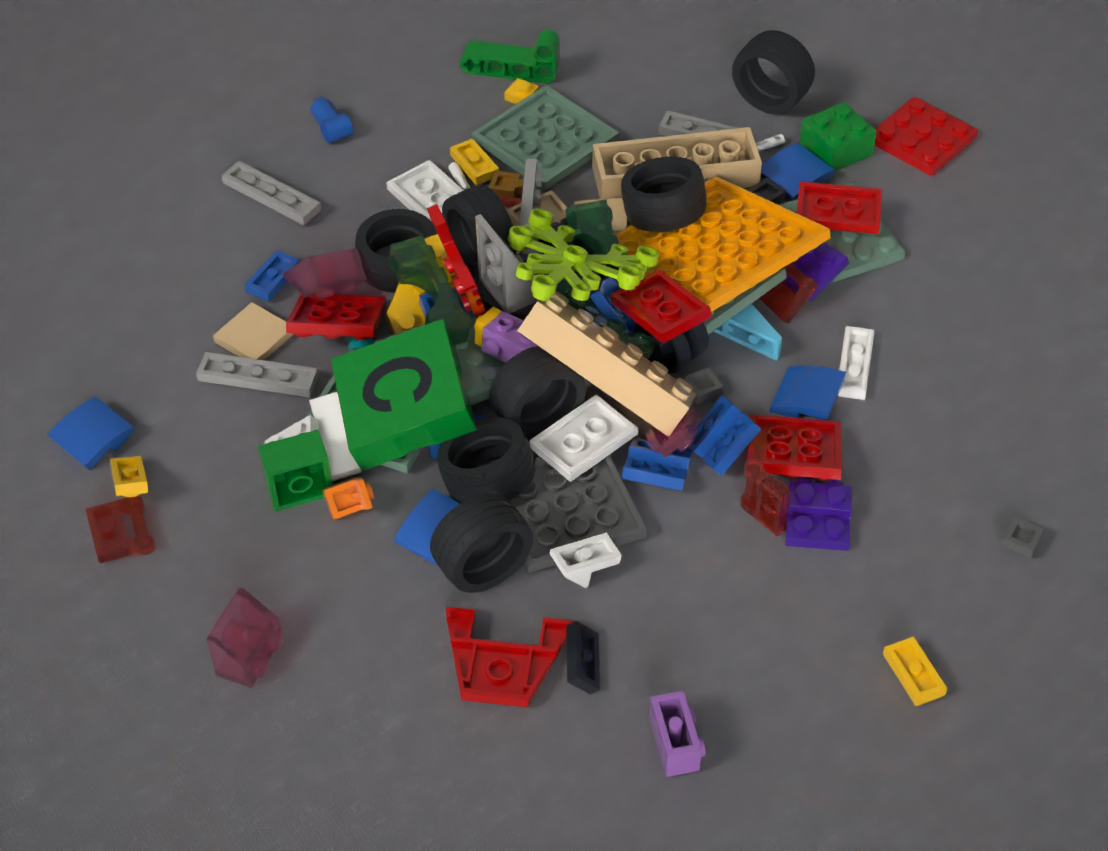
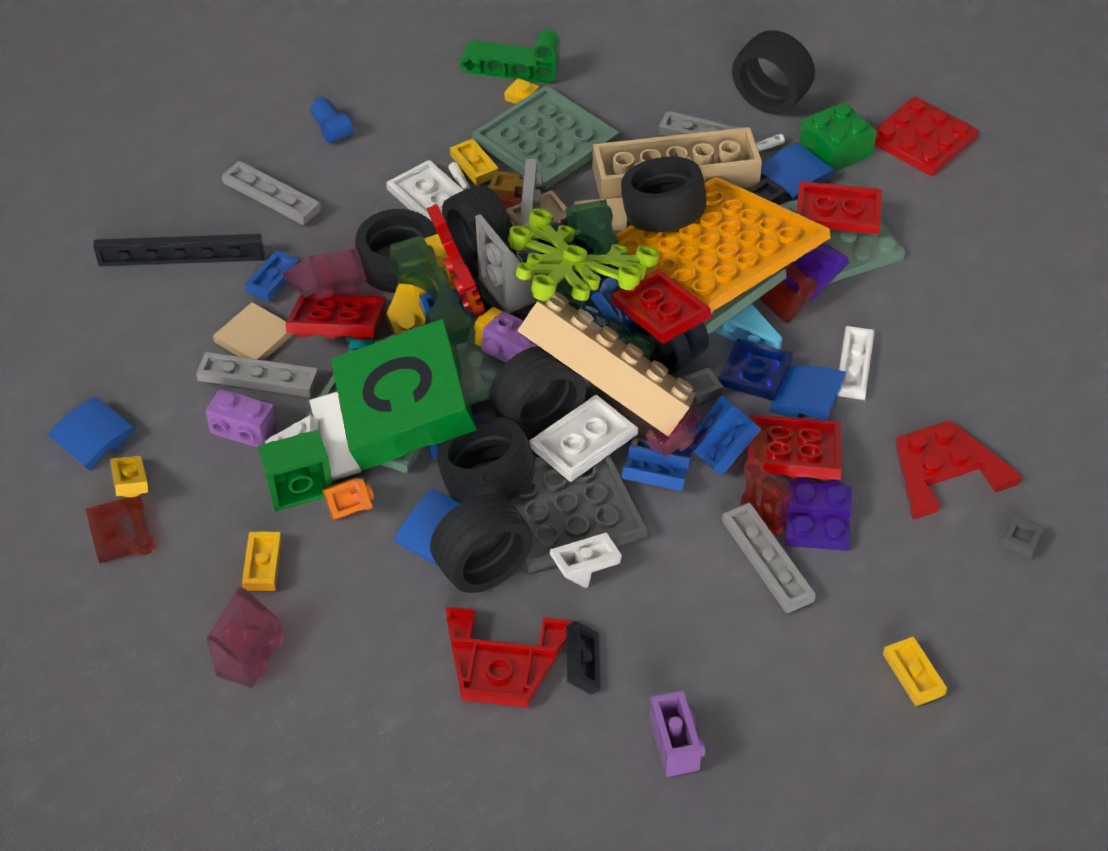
(179, 249): none -> black tile
(241, 418): none -> medium lavender brick
(262, 561): none -> yellow plate
(755, 369): none -> clear blue plate
(768, 558): none -> light grey plate
(942, 454): none -> red wing

